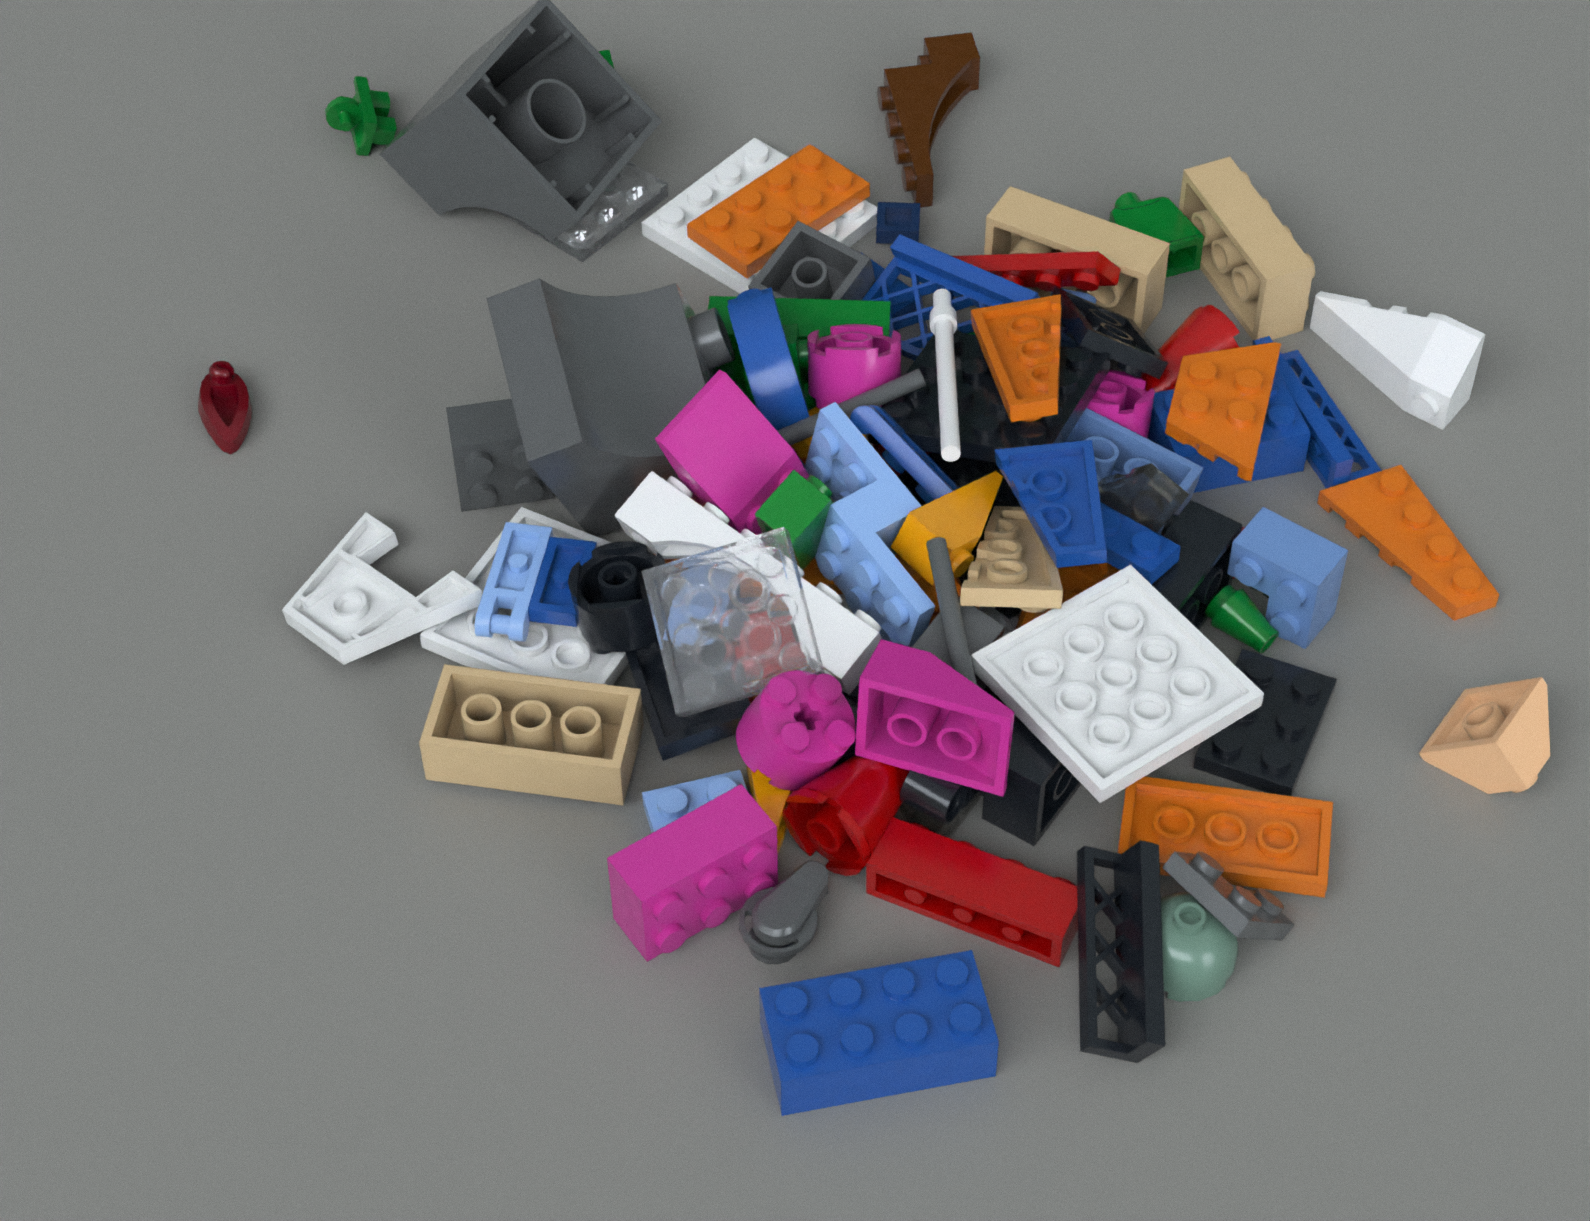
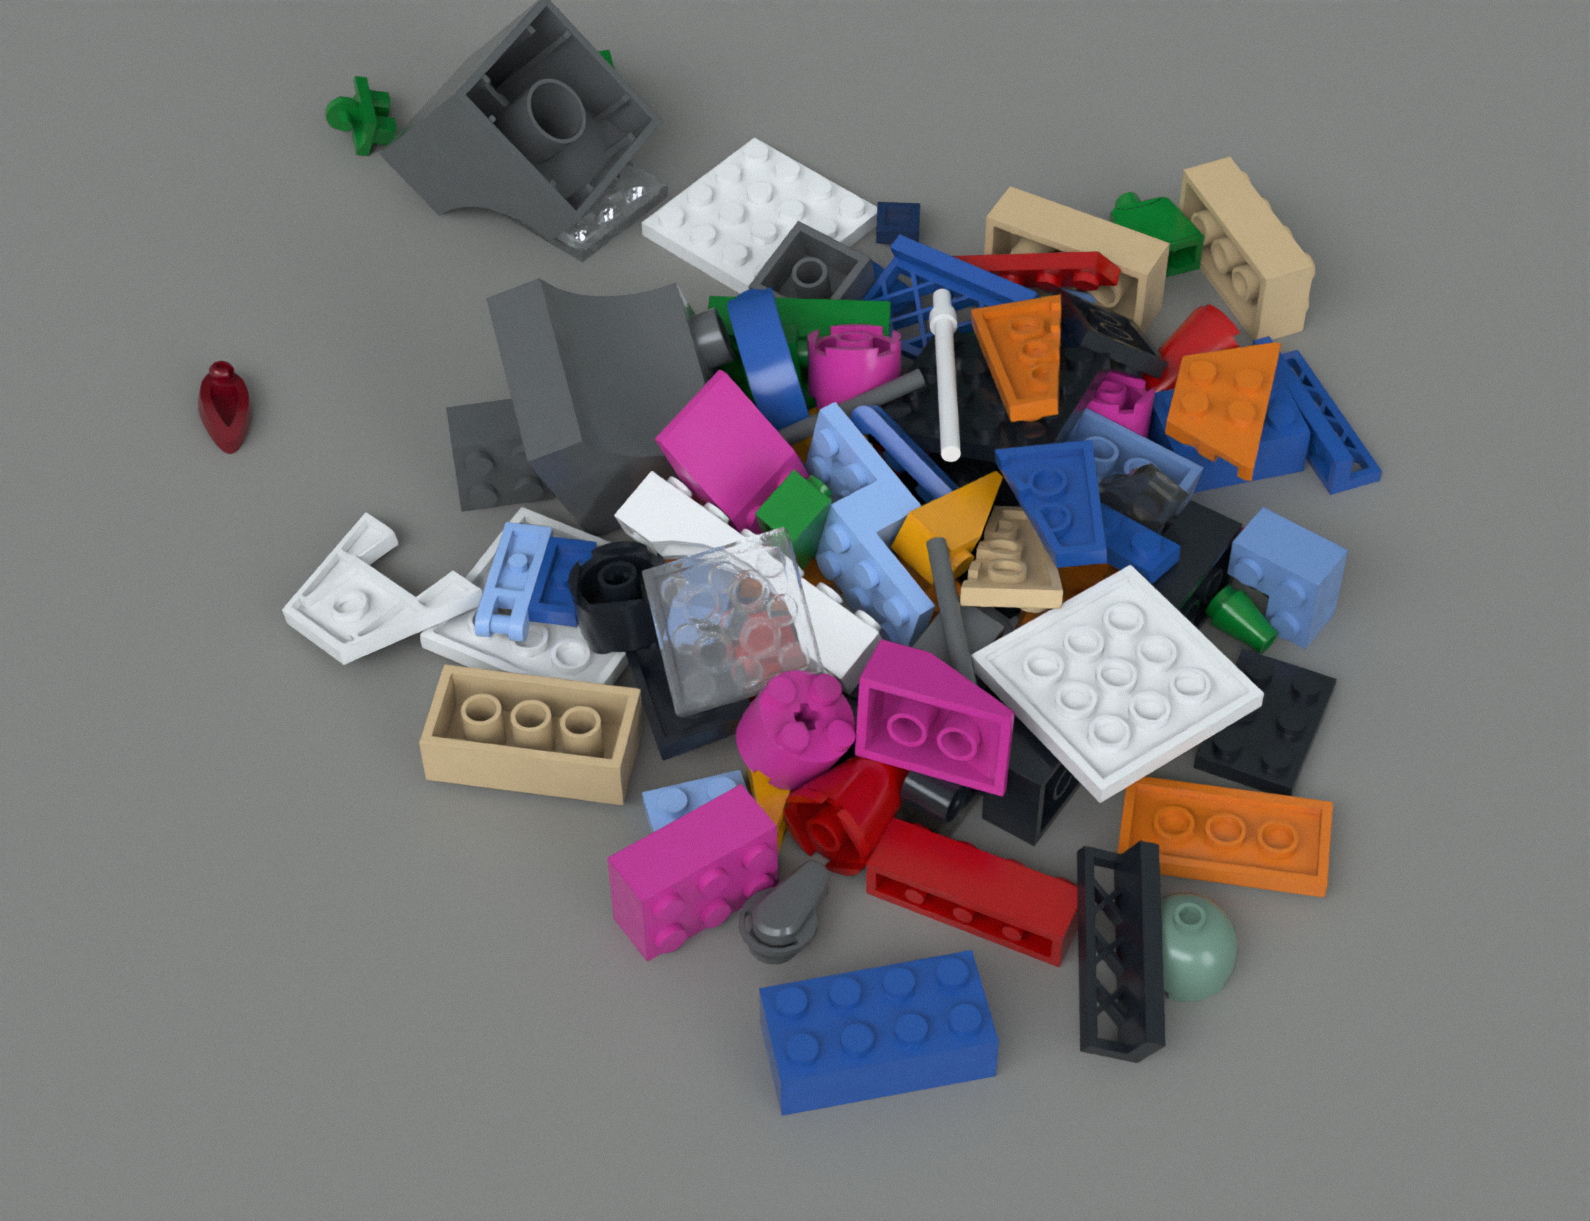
(759, 216): orange plate -> none
(920, 101): reddish brown arch -> none
(1241, 910): dark grey plate -> none
(1413, 359): white wedge -> none
(1413, 536): orange wing -> none
(1494, 736): light nougat slope -> none

